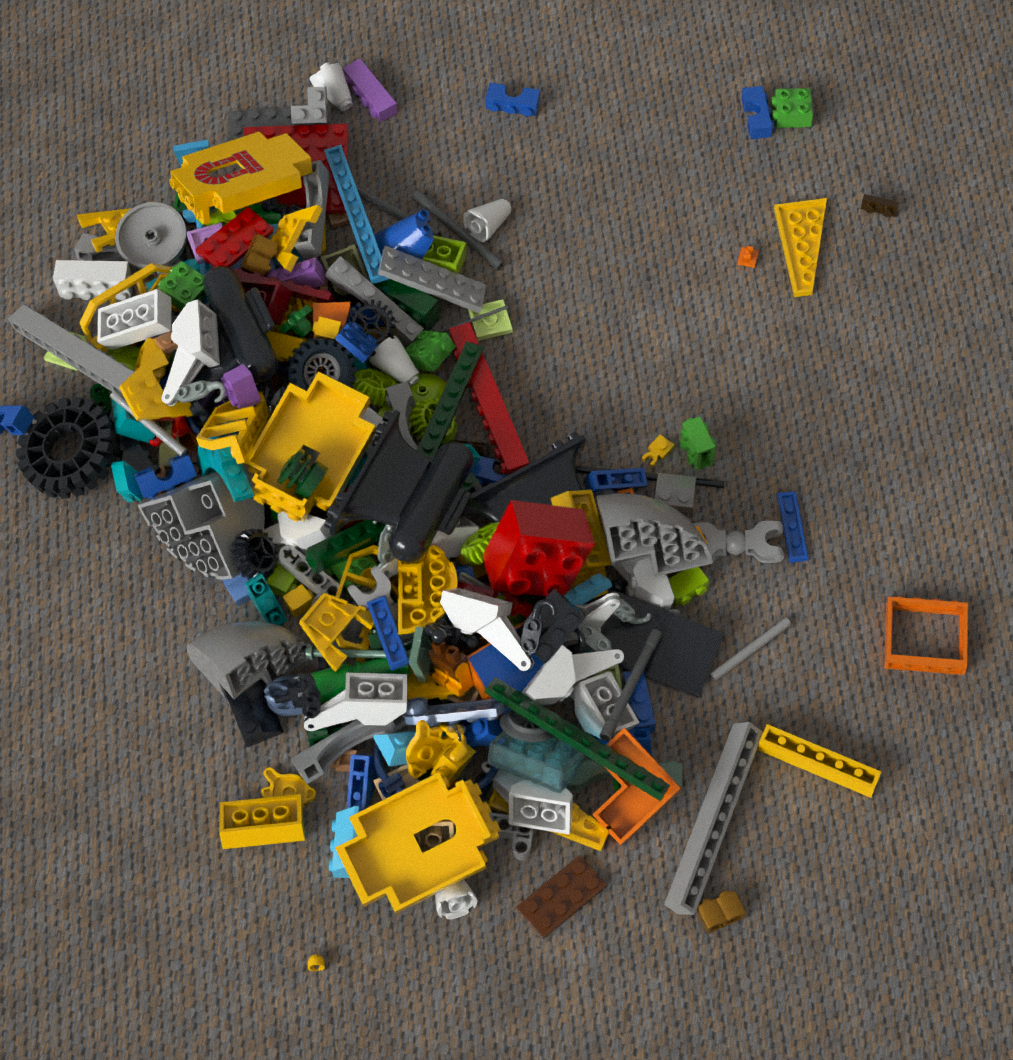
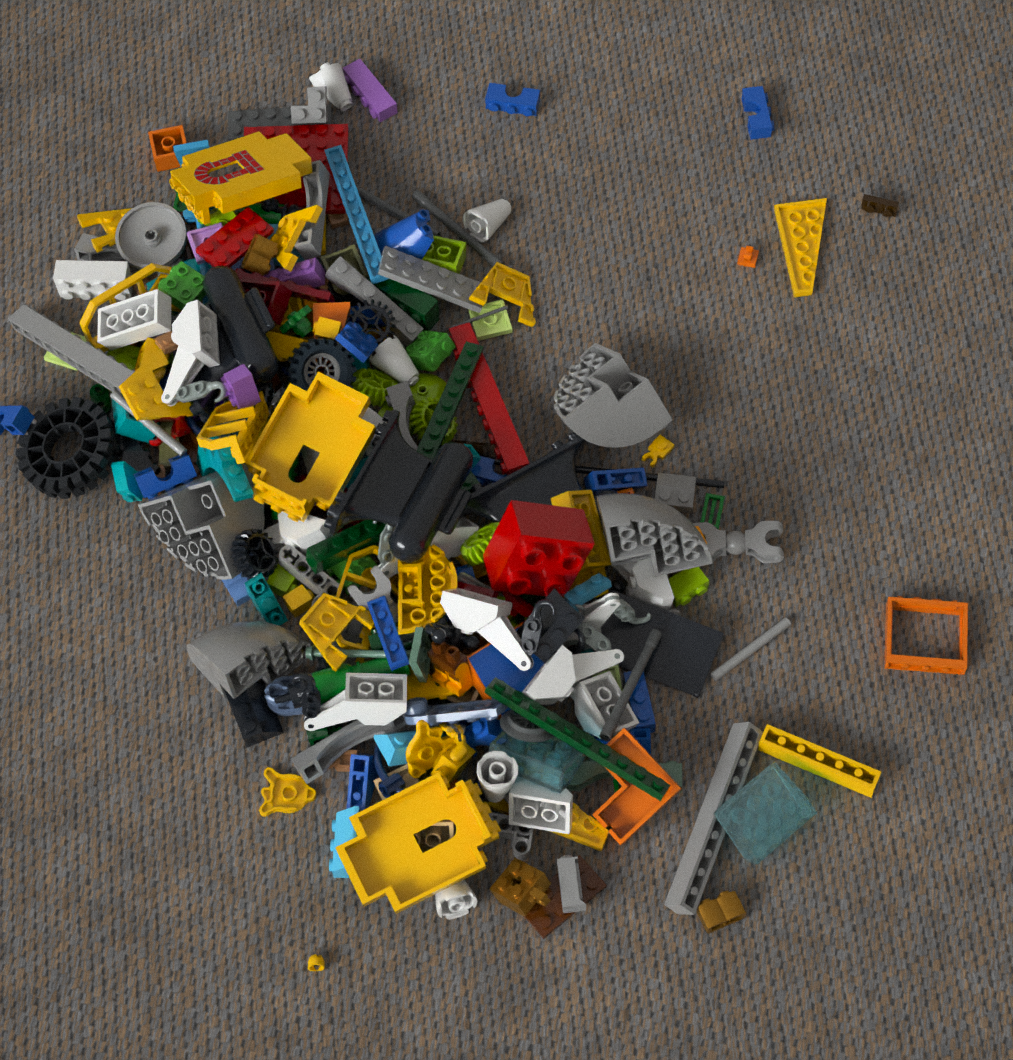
(162, 146): none -> orange brick
(261, 821): yellow slope -> none
(302, 475): dark green wheel -> none
(496, 774): none -> white cone
(510, 286): none -> yellow wing
(521, 887): none -> pearl gold hinge
(570, 884): none -> light grey window
(608, 401): none -> light grey brick
(697, 443): bright green brick -> none
(715, 498): none -> green tile
(764, 813): none -> clear light blue slope
(792, 108): bright green brick -> none
(792, 527): blue tile -> none

